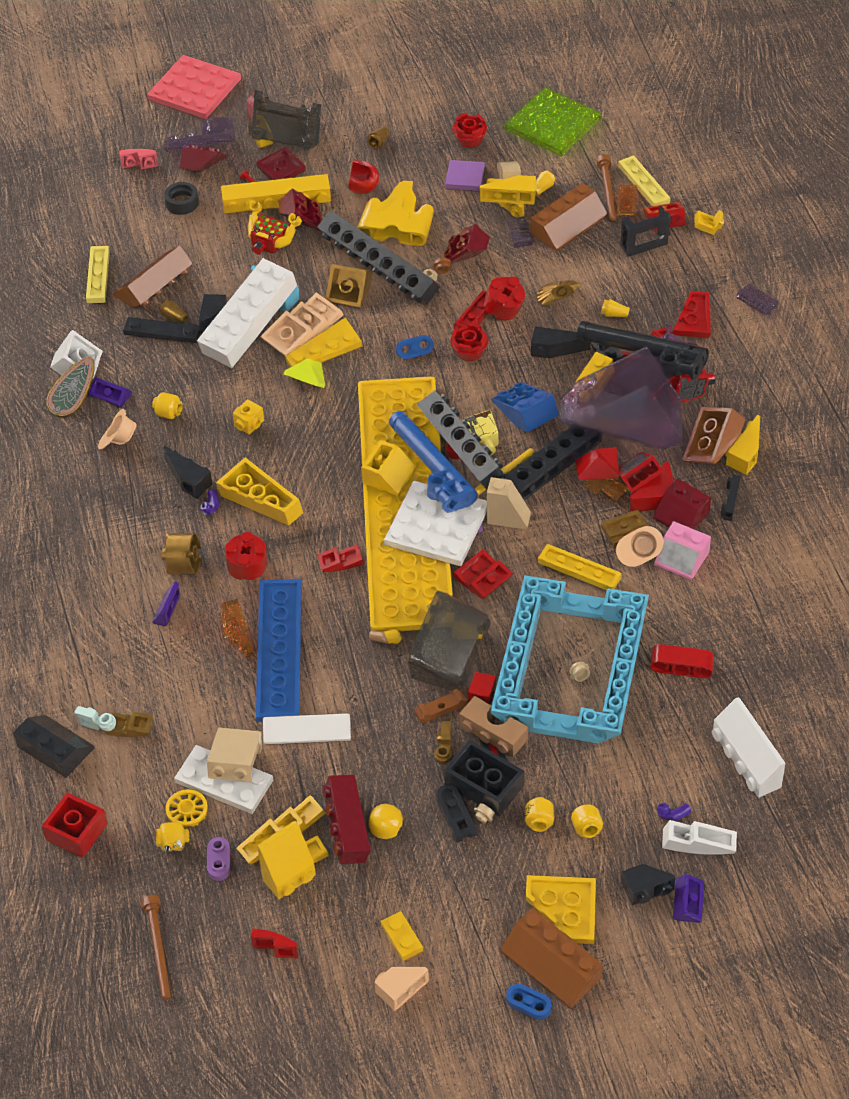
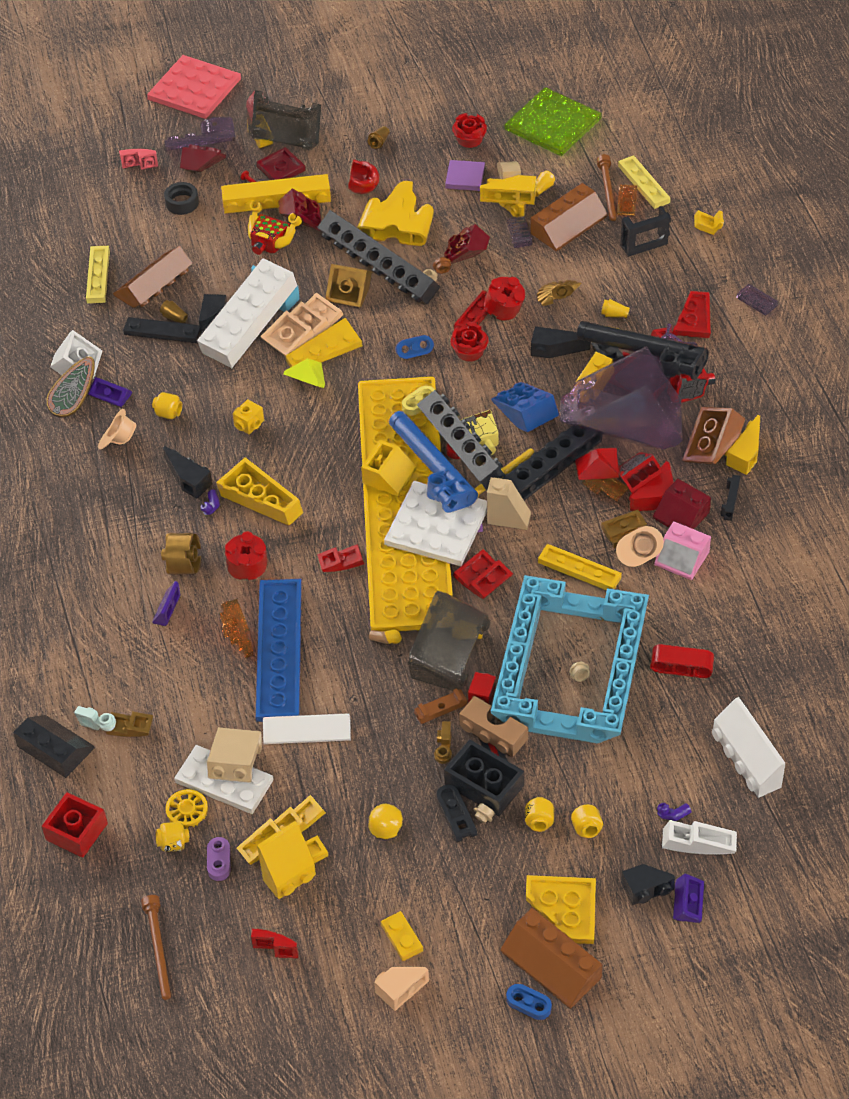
(346, 819): dark red brick -> none
(409, 403): none -> light yellow plate
(675, 210): red bracket -> none

